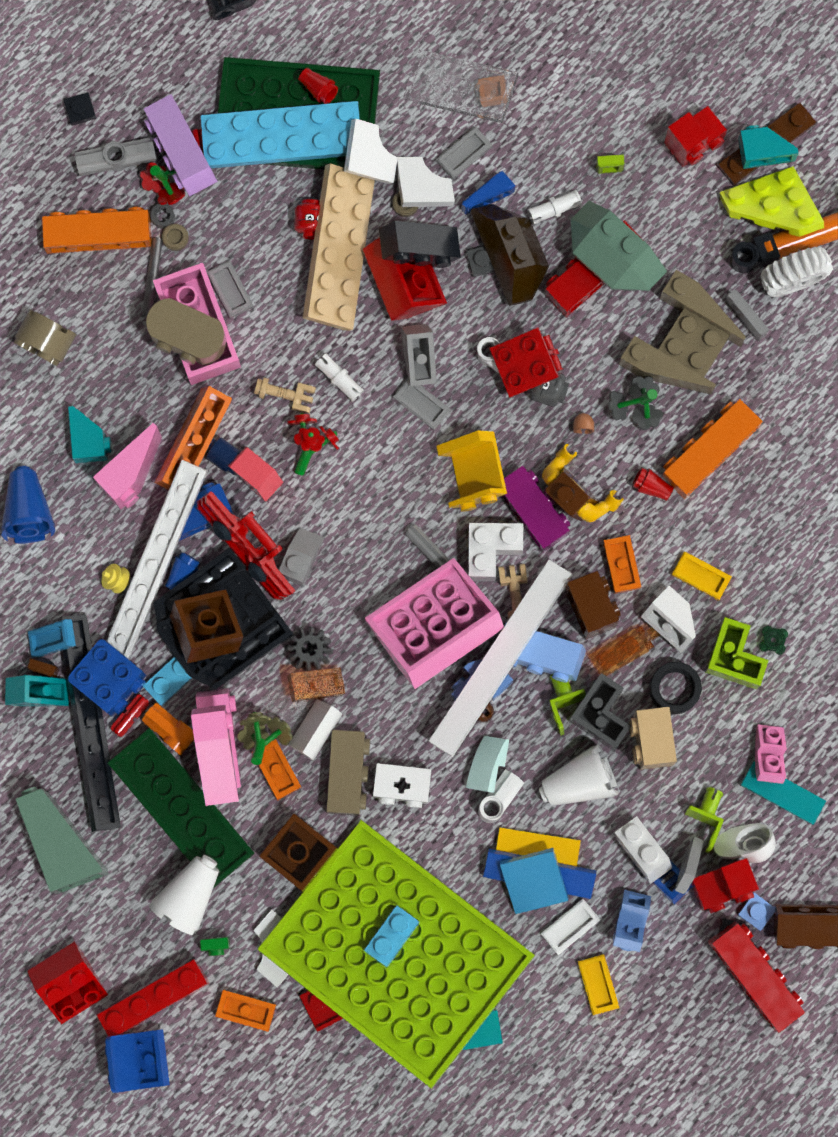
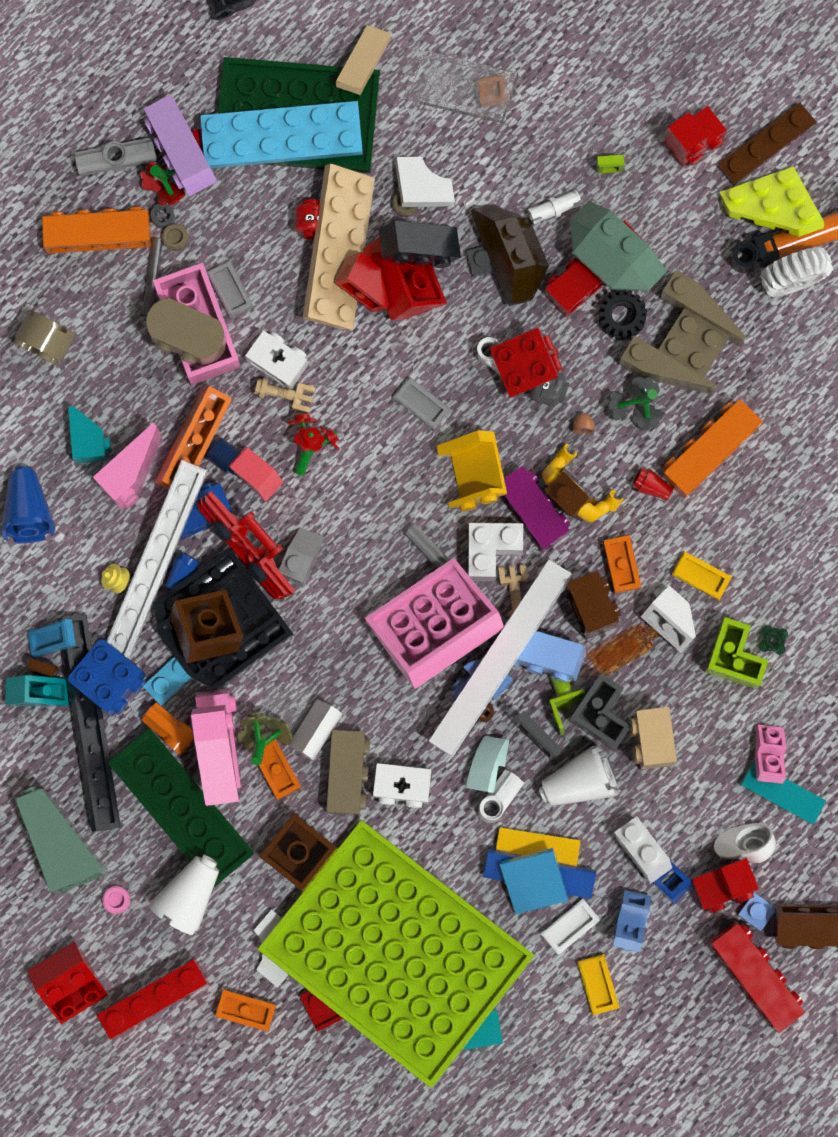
(79, 109): black plate -> none
(116, 900): none -> bright pink tile
(125, 721): red piece -> none
(136, 1061): blue bracket -> none
(215, 946): green plate -> none
(283, 372): none -> white brick
(313, 641): dark grey gear -> none
(316, 684): clear orange plate -> none
(320, 87): red cone -> none
(339, 377): white pin -> none
(363, 60): none -> tan tile
(363, 281): none -> red slope
(367, 154): white tile -> none
(391, 936): medium azure plate -> none
(419, 354): light grey slope -> none
(464, 153): light grey tile -> none
(492, 191): blue slope -> none
(538, 736): none -> dark grey tile
(622, 299): none -> black tyre
(689, 865): light grey tile -> none
(690, 673): black tyre -> none
(707, 815): lime bracket -> none
(747, 315): light grey tile -> none
(764, 147): teal slope -> none

